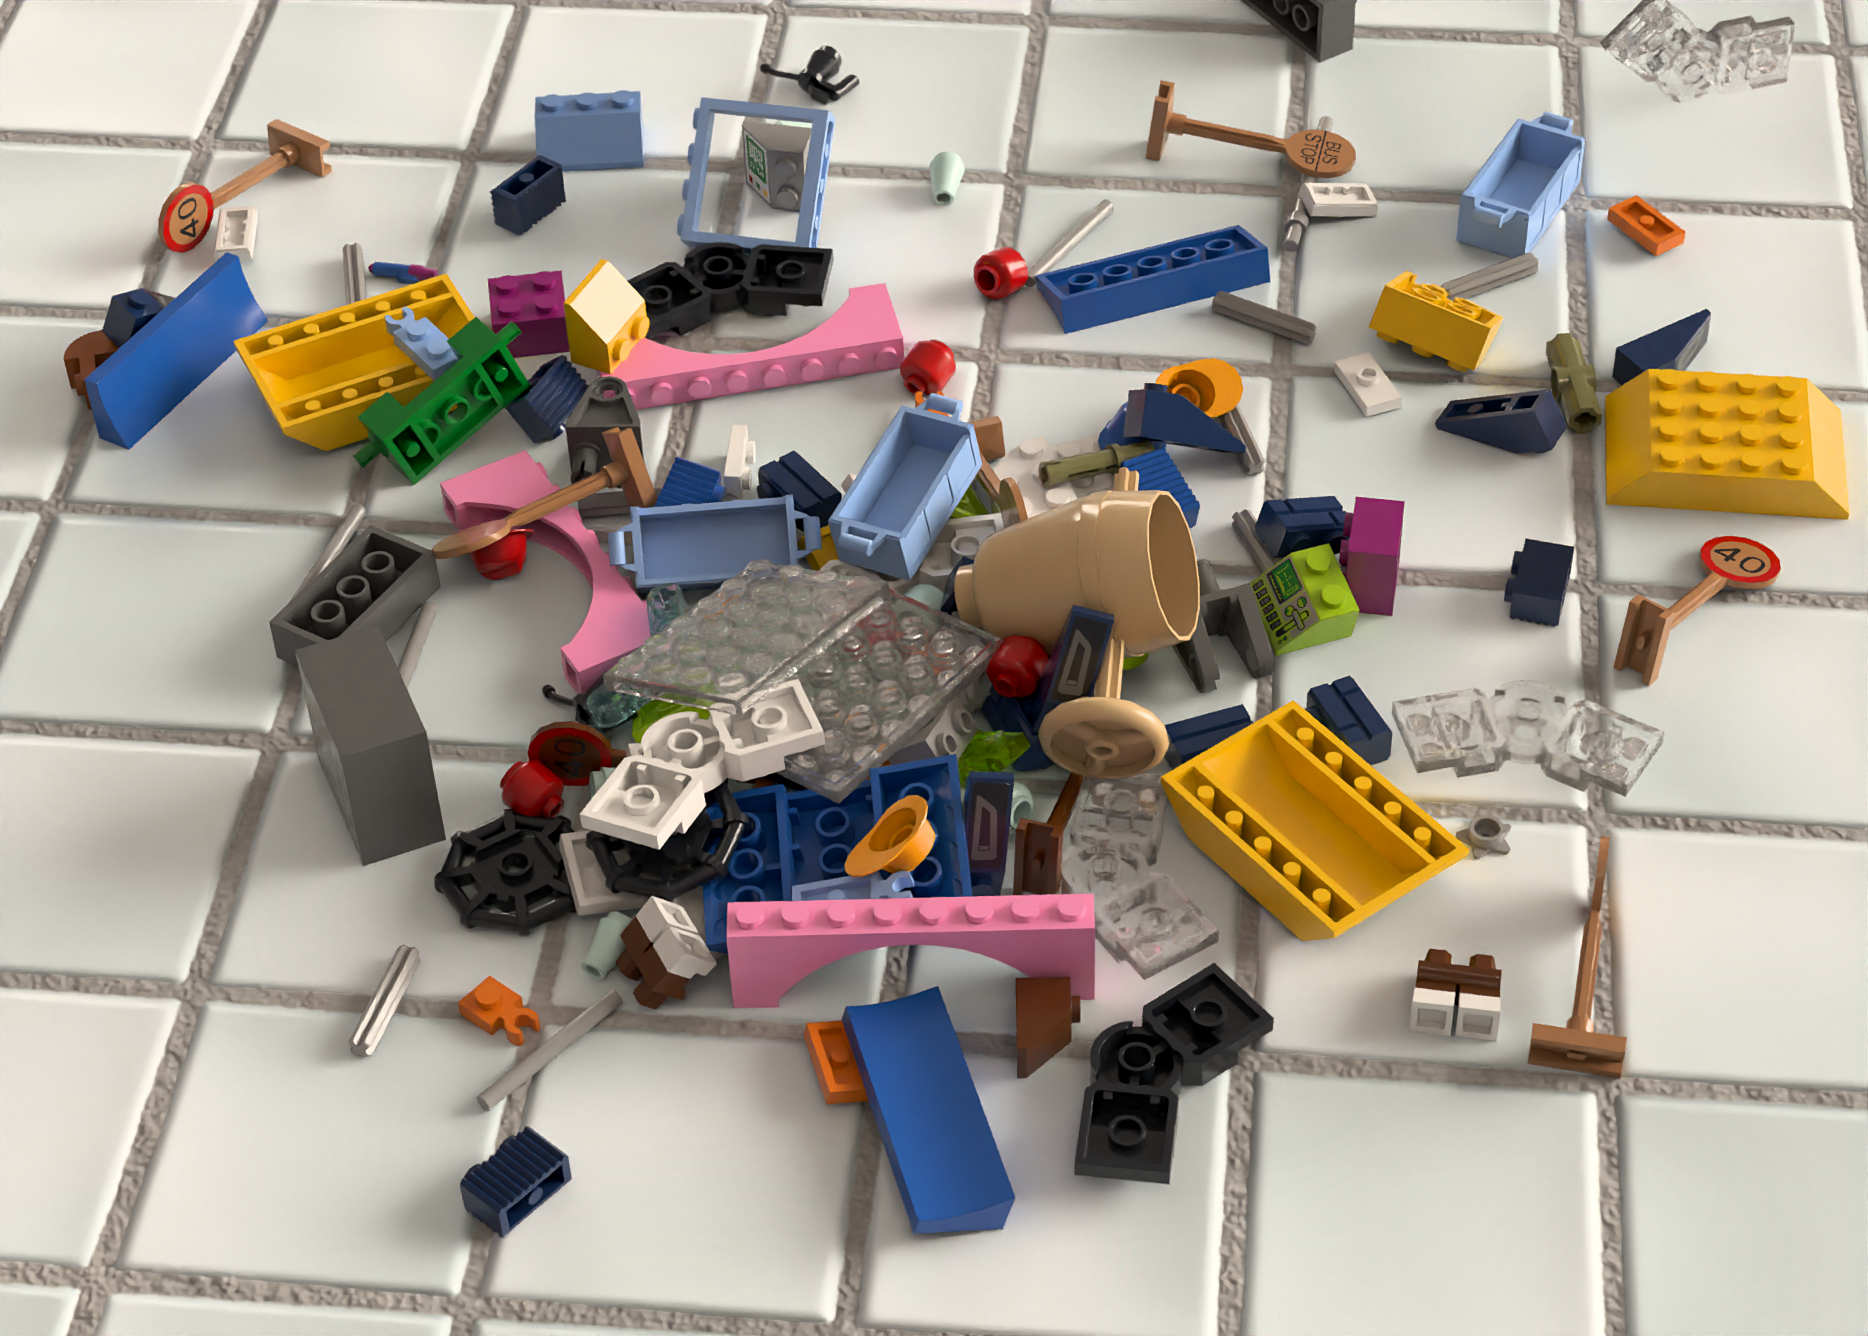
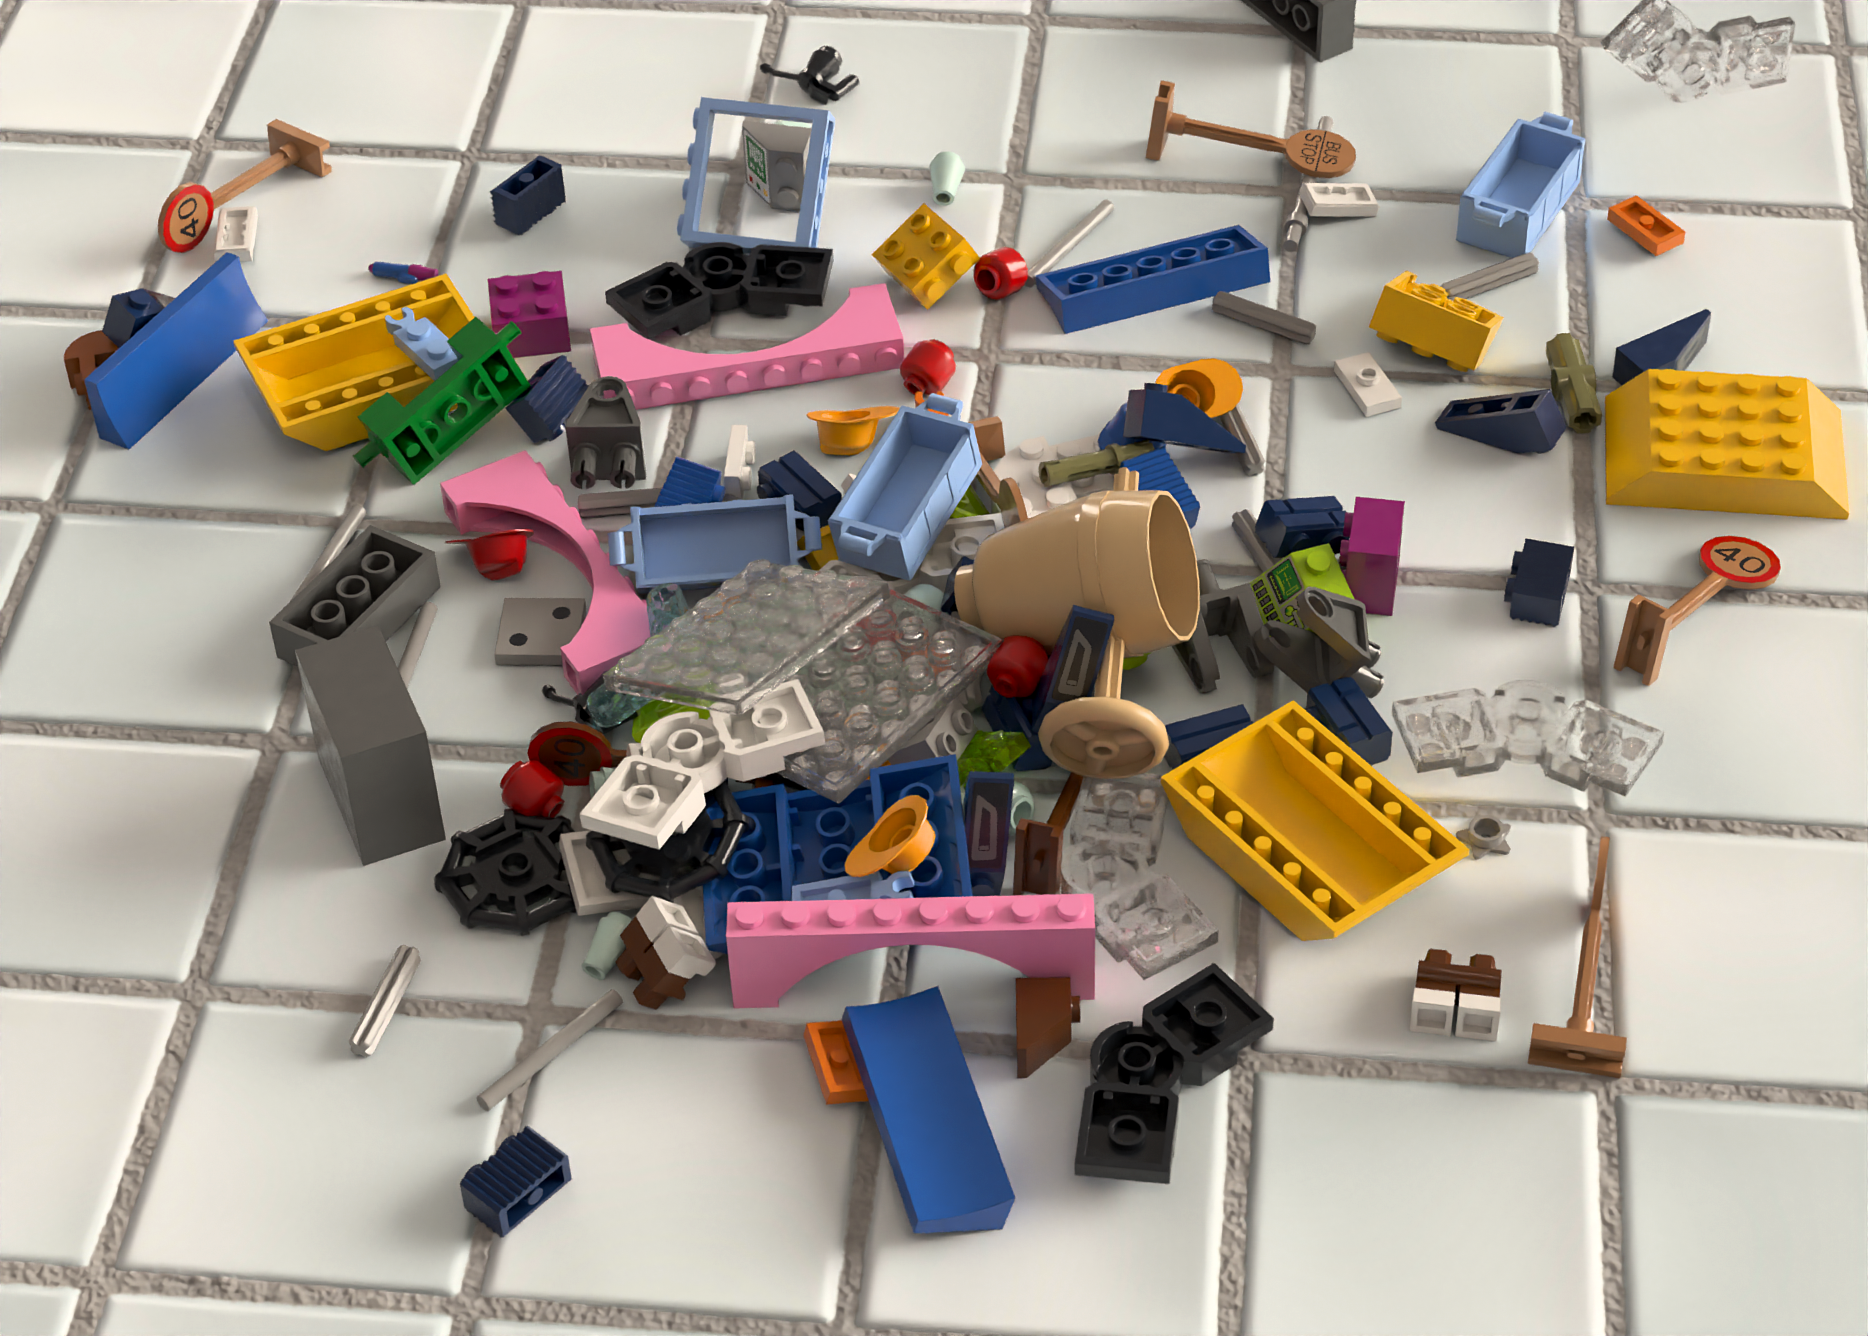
(354, 273): light grey axle -> none
(498, 1007): orange plate -> none
(536, 629): none -> light grey tile
(591, 130): medium blue slope -> none
(604, 319): yellow slope -> none
(625, 470): medium nougat piece -> none
(849, 430): none -> light orange piece
(925, 256): none -> yellow brick
(1332, 651): none -> dark grey piece

